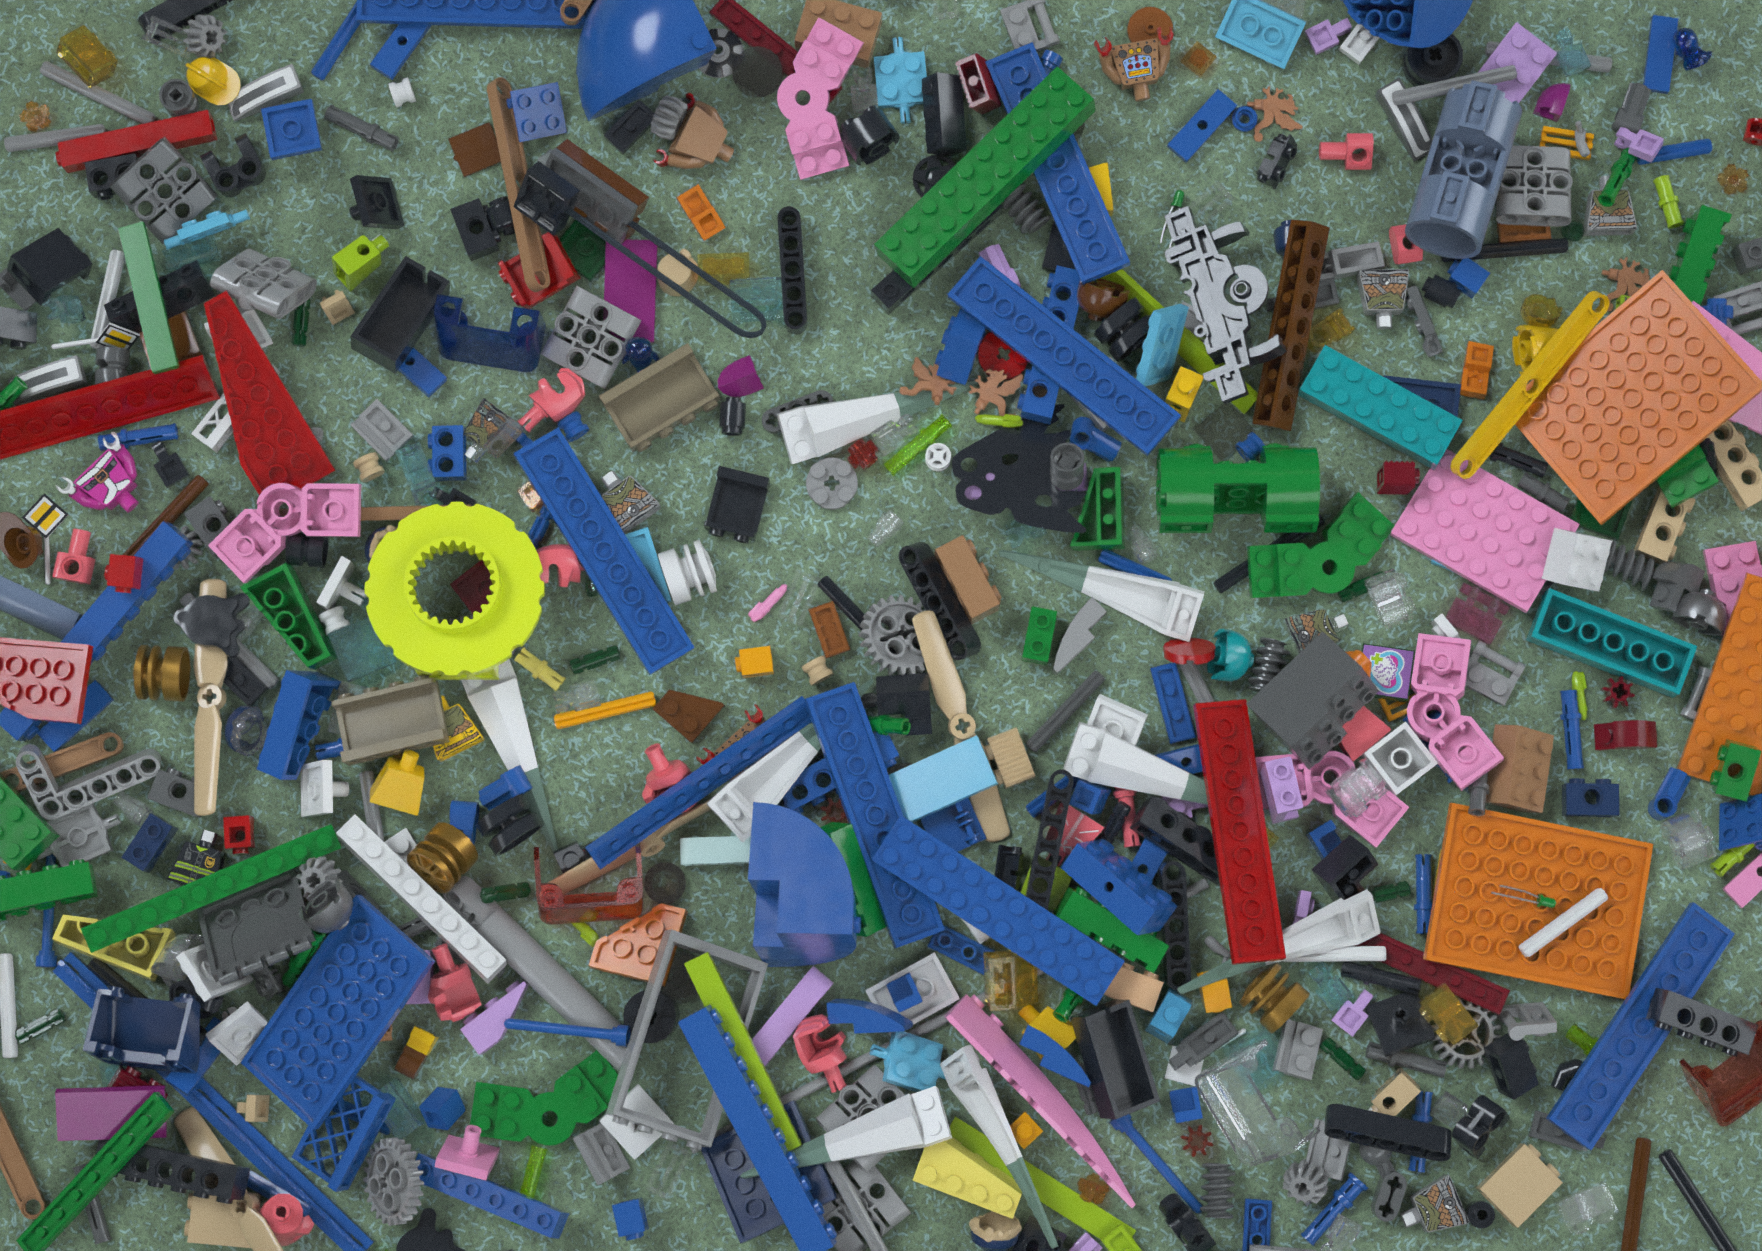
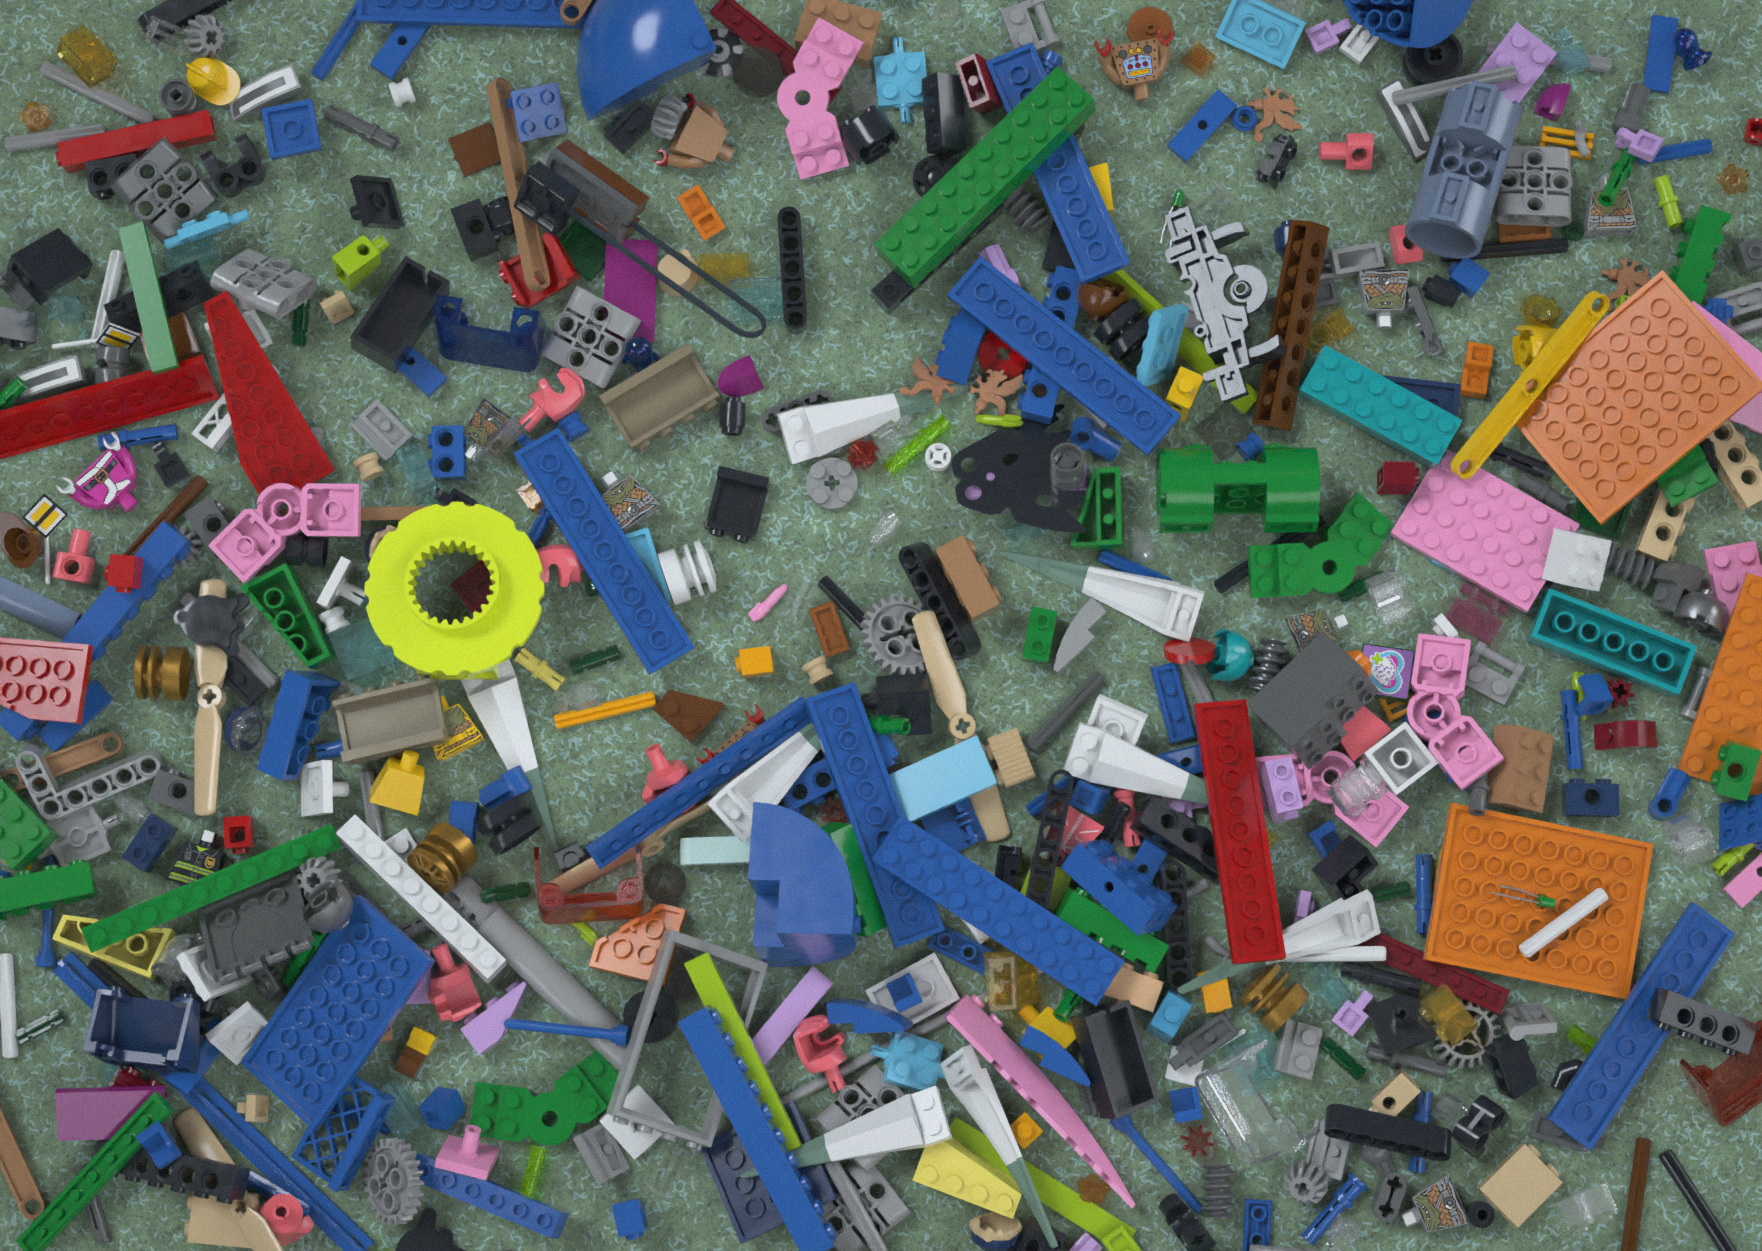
(159, 1144): none -> blue panel
(1596, 694): none -> blue panel

